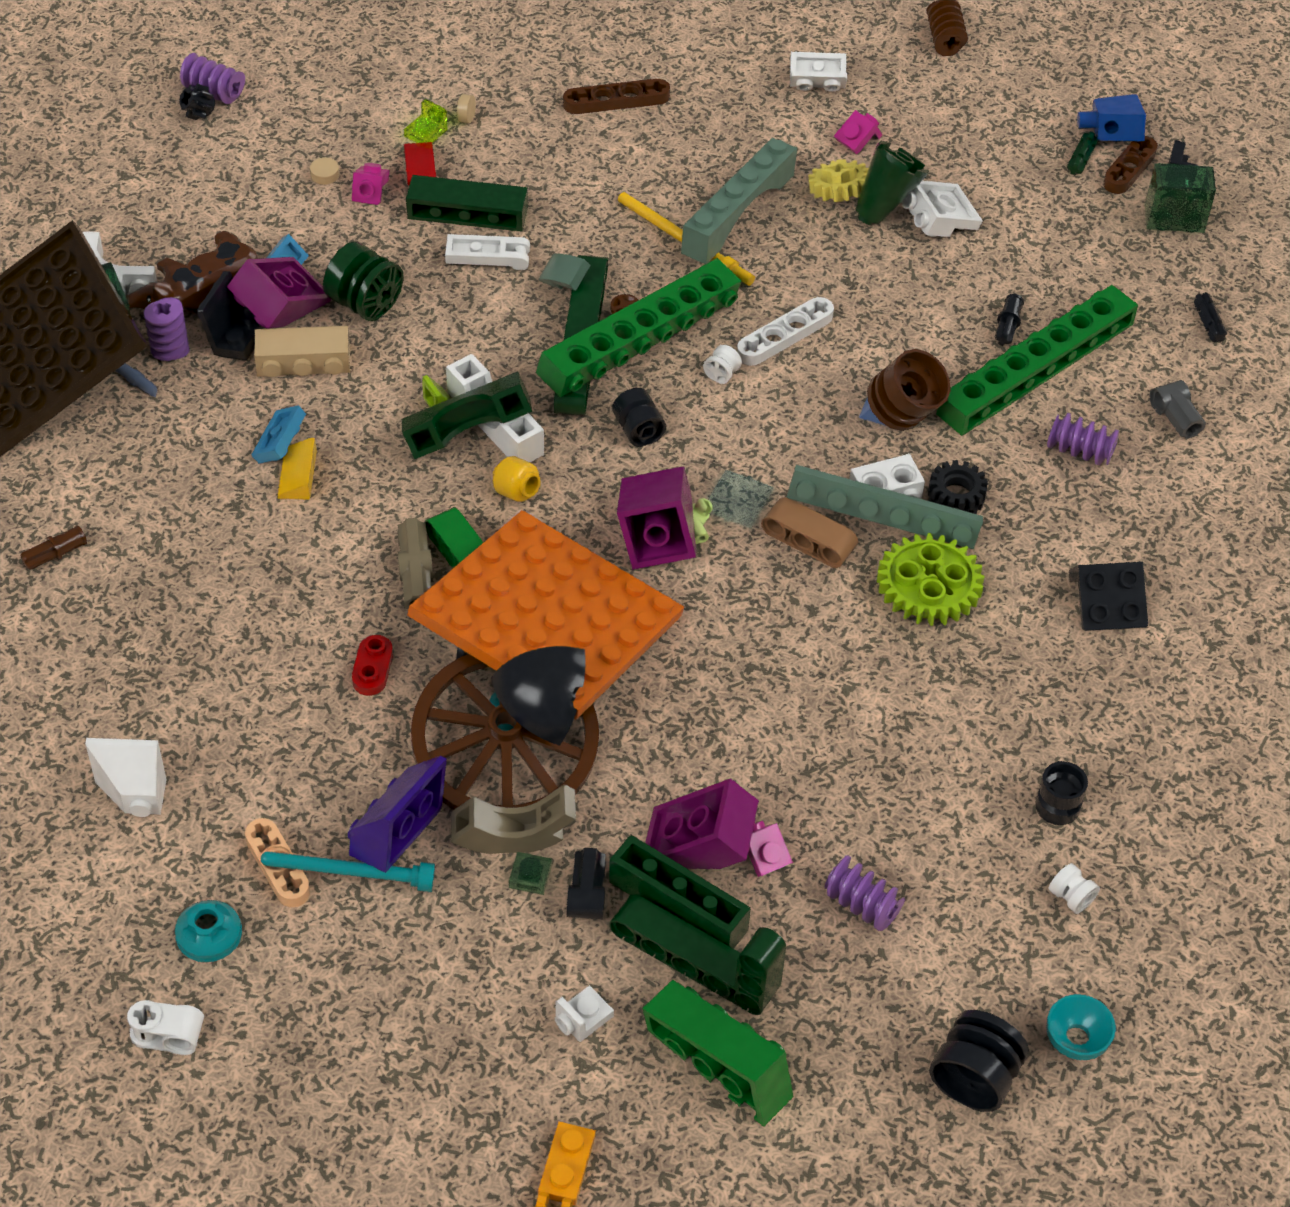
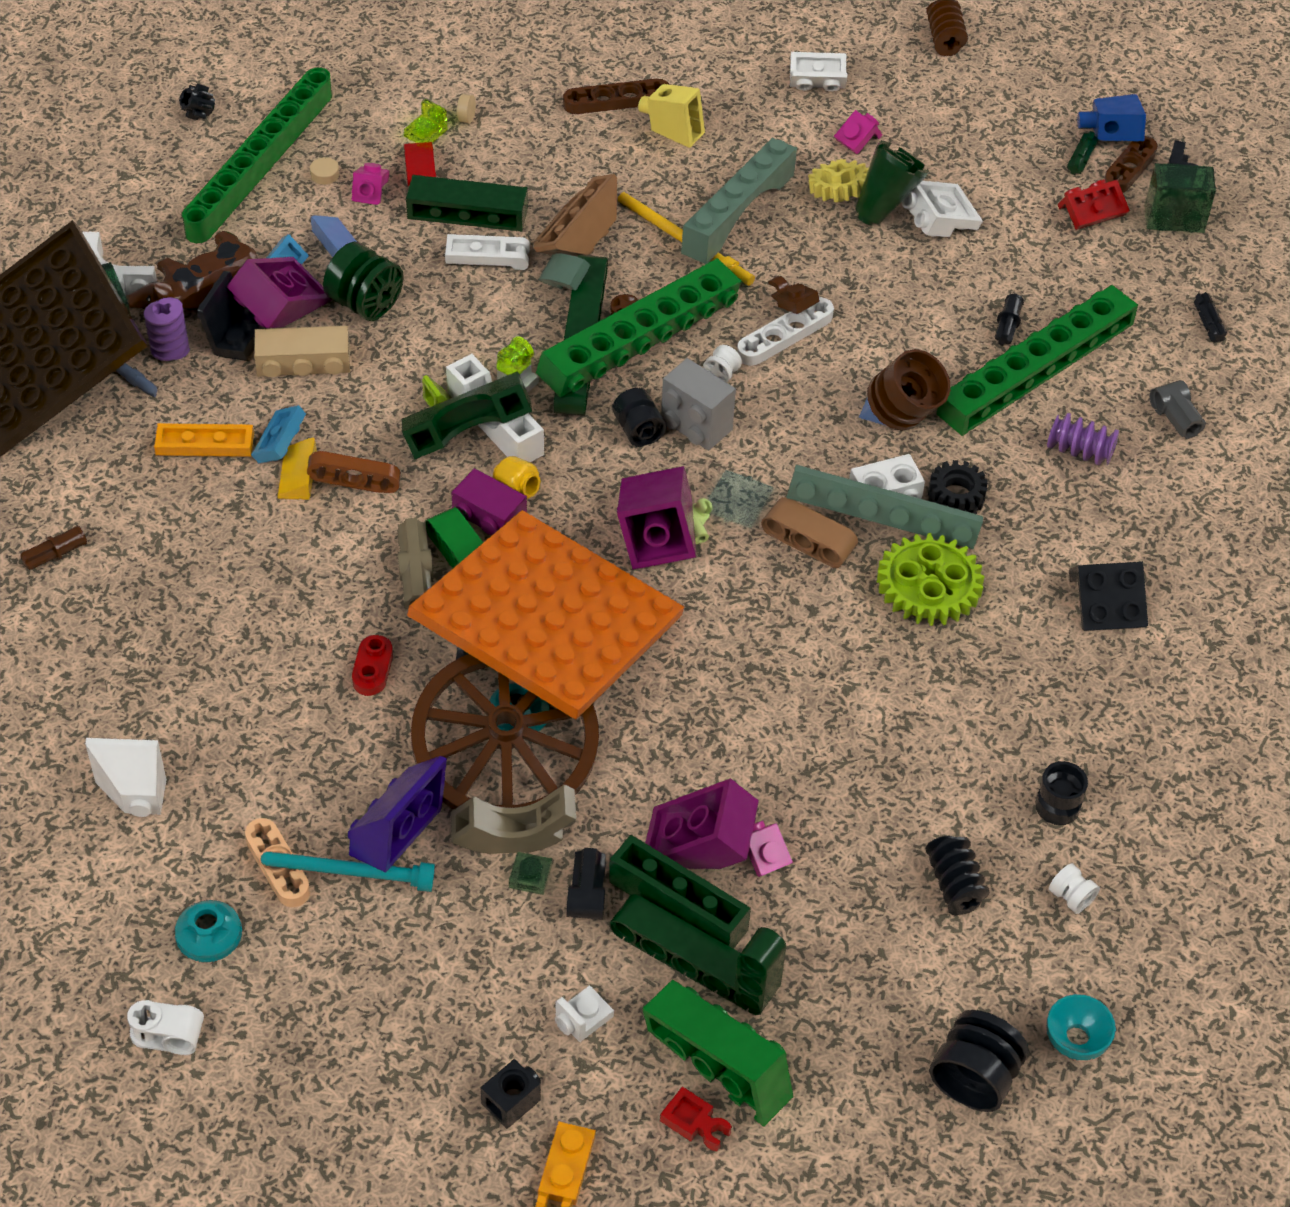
(204, 439): none -> light orange plate
(222, 81): medium lavender piece -> none
(256, 155): none -> green beam
(323, 467): none -> dark orange beam
(330, 233): none -> medium blue slope
(487, 501): none -> magenta brick
(507, 1107): none -> black brick
(517, 358): none -> clear neon green leg
(541, 689): black brick -> none
(581, 220): none -> medium nougat wedge
(675, 113): none -> light yellow torso
(692, 1116): none -> red plate
(698, 404): none -> light grey brick
(794, 297): none -> reddish brown plate
(863, 895): medium lavender piece -> none
(957, 873): none -> black piece
(1095, 204): none -> red bracket

